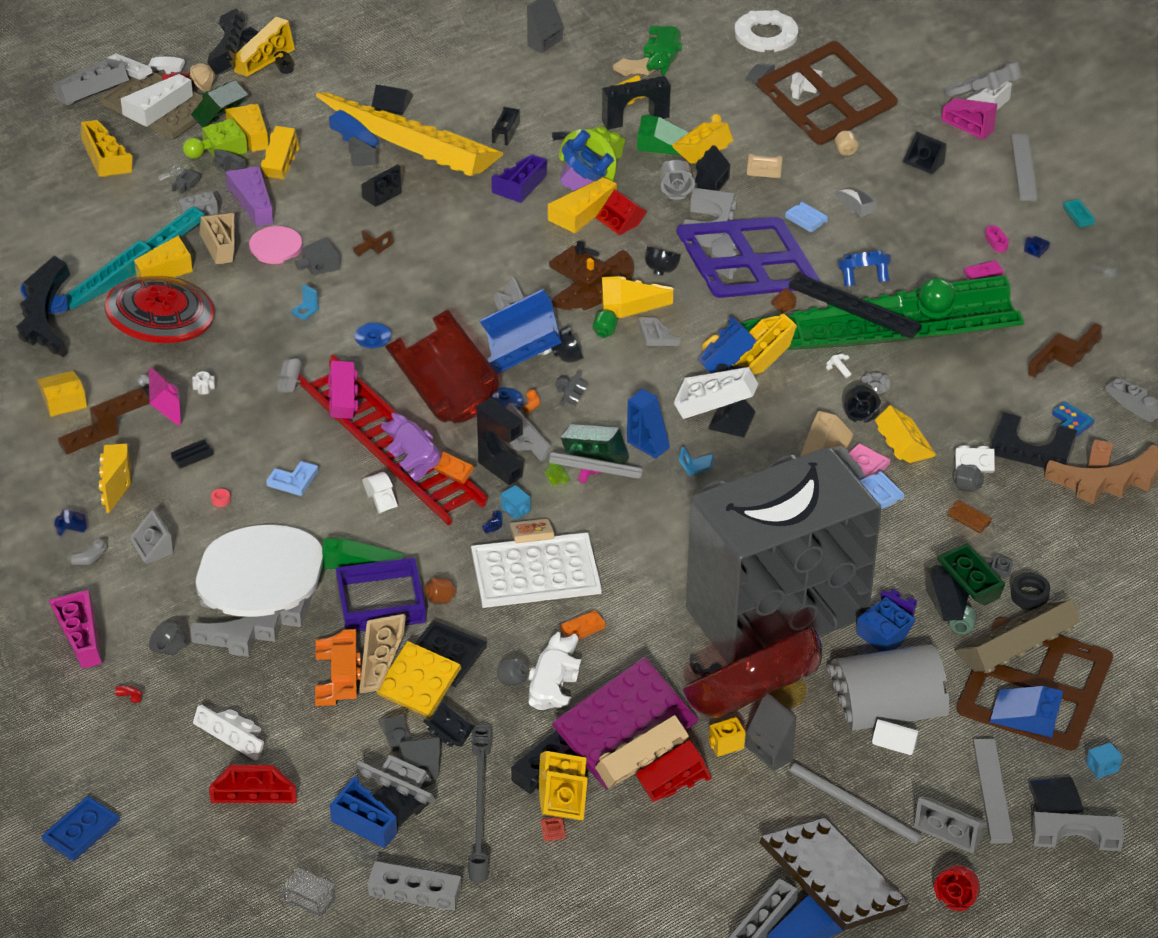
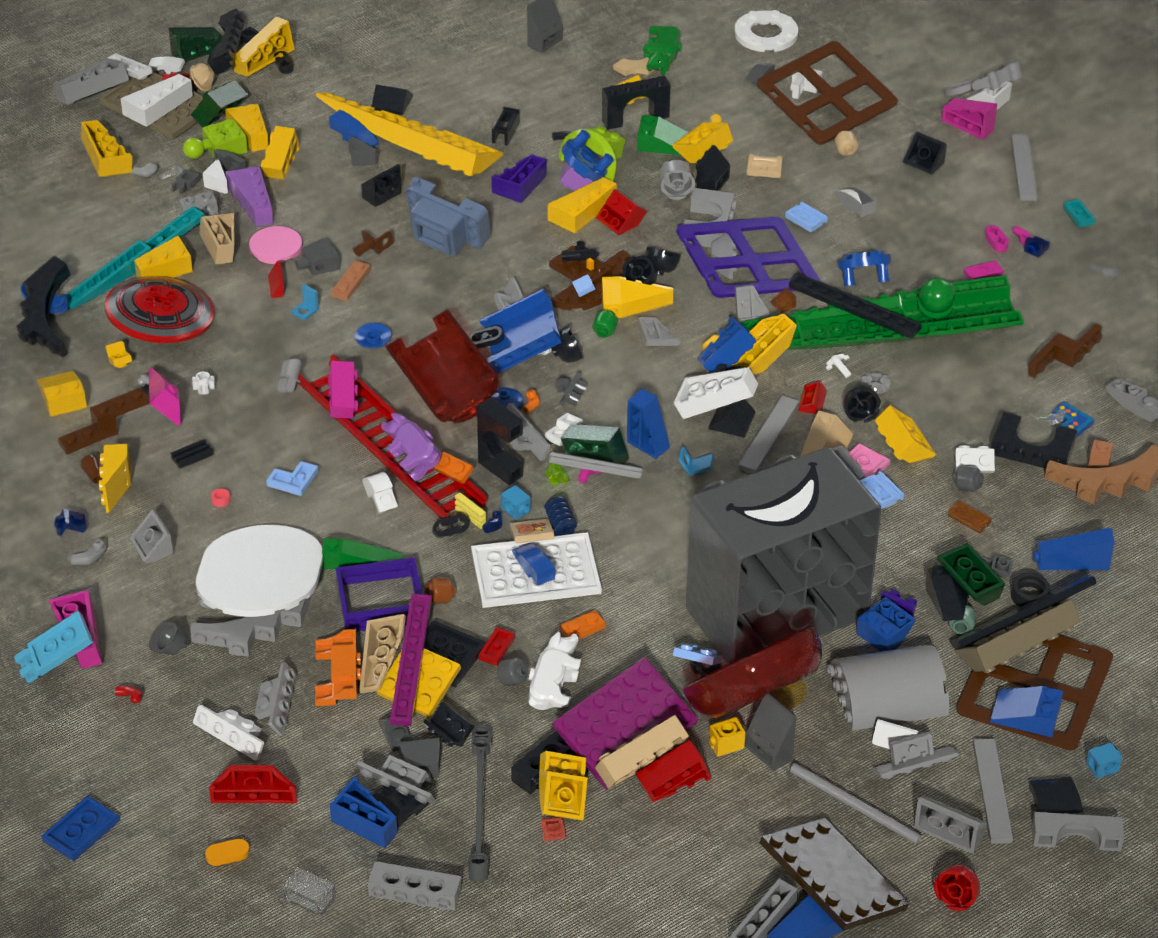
(54, 647): none -> medium azure tile
(91, 465): none -> reddish brown cone
(117, 354): none -> yellow bracket
(146, 171): none -> light grey arm
(193, 42): none -> clear green wedge
(215, 178): none -> white slope
(227, 852): none -> light orange tile
(275, 699): none -> light grey bracket
(276, 281): none -> red slope
(350, 280): none -> nougat plate
(411, 660): none -> magenta tile
(443, 223): none -> sand blue piece
(451, 530): none -> black beam
(470, 510): none -> light yellow tile
(487, 336): none -> black plate
(496, 646): none -> red plate
(535, 563): none -> blue slope
(554, 434): none -> white slope
(560, 516): none -> dark blue piece
(574, 255): none -> black axle
(583, 285): none -> light blue tile
(640, 269): none -> black cylinder
(690, 652): none -> light blue plate
(749, 304): none -> light grey wing
(768, 435): none -> light grey tile
(813, 398): none -> red slope
(914, 753): none -> light grey bracket
(1022, 233): none -> dark pink arm
(1023, 612): none -> black tile
(1054, 418): none -> clear piece
(1076, 552): none -> blue slope

